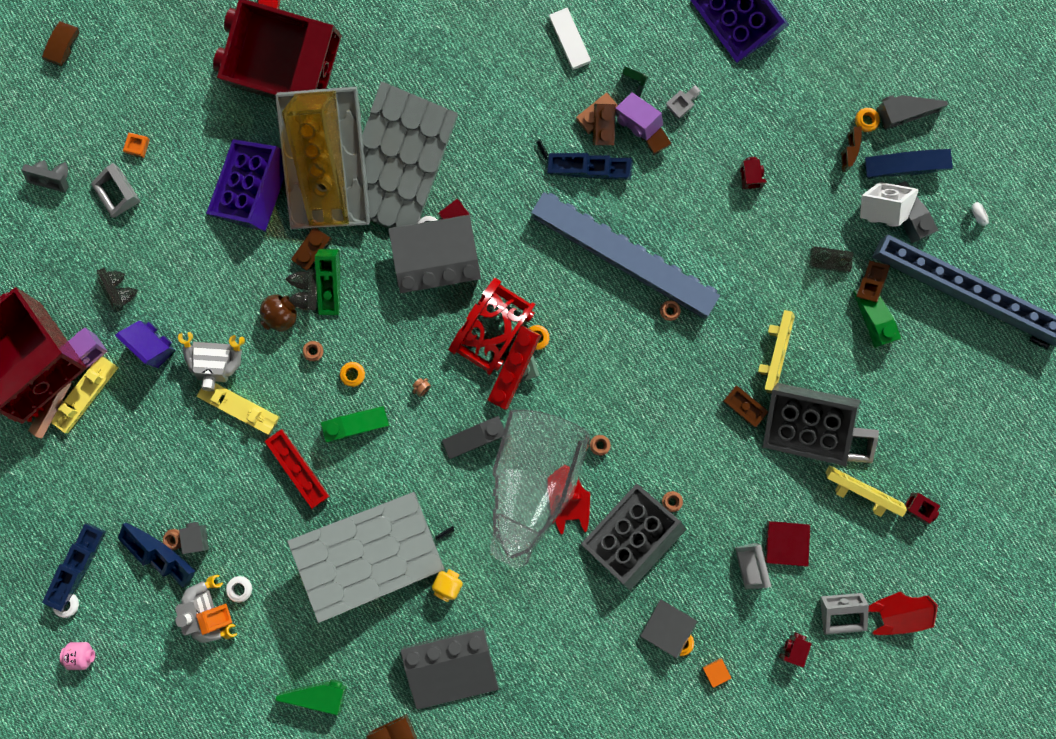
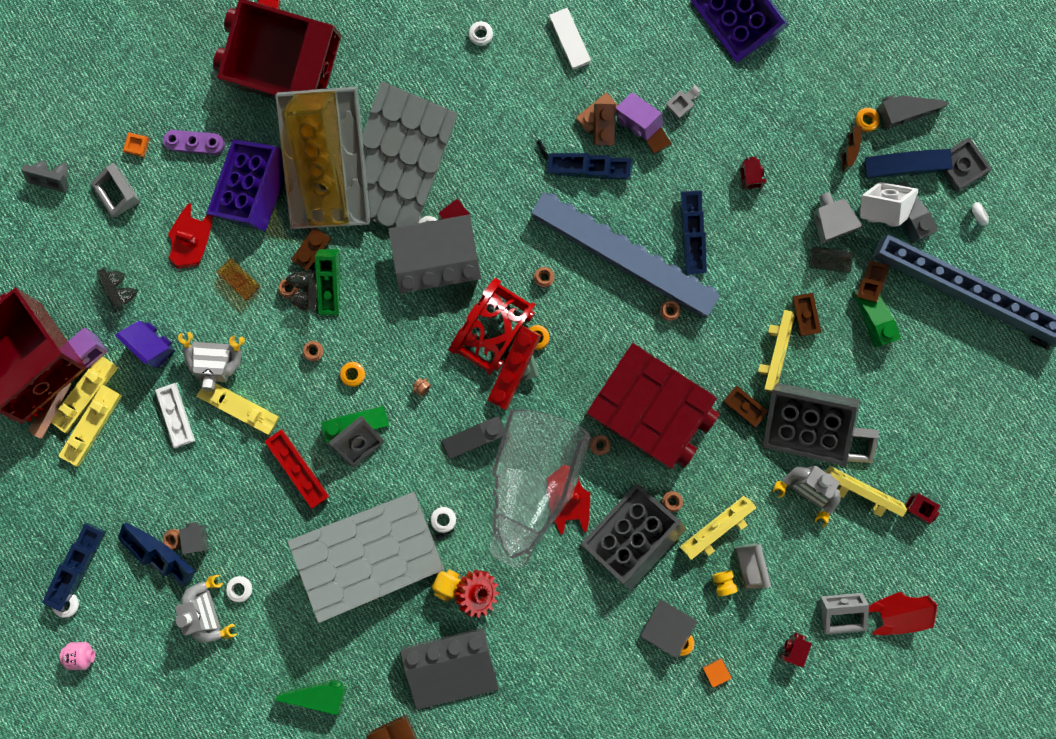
(59, 43): reddish brown slope -> none
(90, 425): none -> light yellow hinge
(174, 415): none -> white tile
(189, 239): none -> red shield
(201, 146): none -> medium lavender plate
(214, 619): orange tile -> none
(238, 279): none -> clear orange plate
(277, 313): reddish brown plant -> none
(282, 289): none -> nougat plate
(356, 441): none -> dark grey tile
(452, 519): none -> white piece
(476, 593): none -> red gear
(480, 26): none -> white piece
(547, 271): none -> nougat plate
(642, 78): dark green tile -> none
(653, 408): none -> dark red brick
(693, 232): none -> dark blue slope
(716, 528): none -> light yellow hinge
(724, 583): none -> yellow wheel
(787, 543): dark red tile -> none
(806, 314): none -> reddish brown plate
(815, 486): none -> light grey torso
(834, 218): none -> light grey torso
(967, 165): none -> dark grey tile

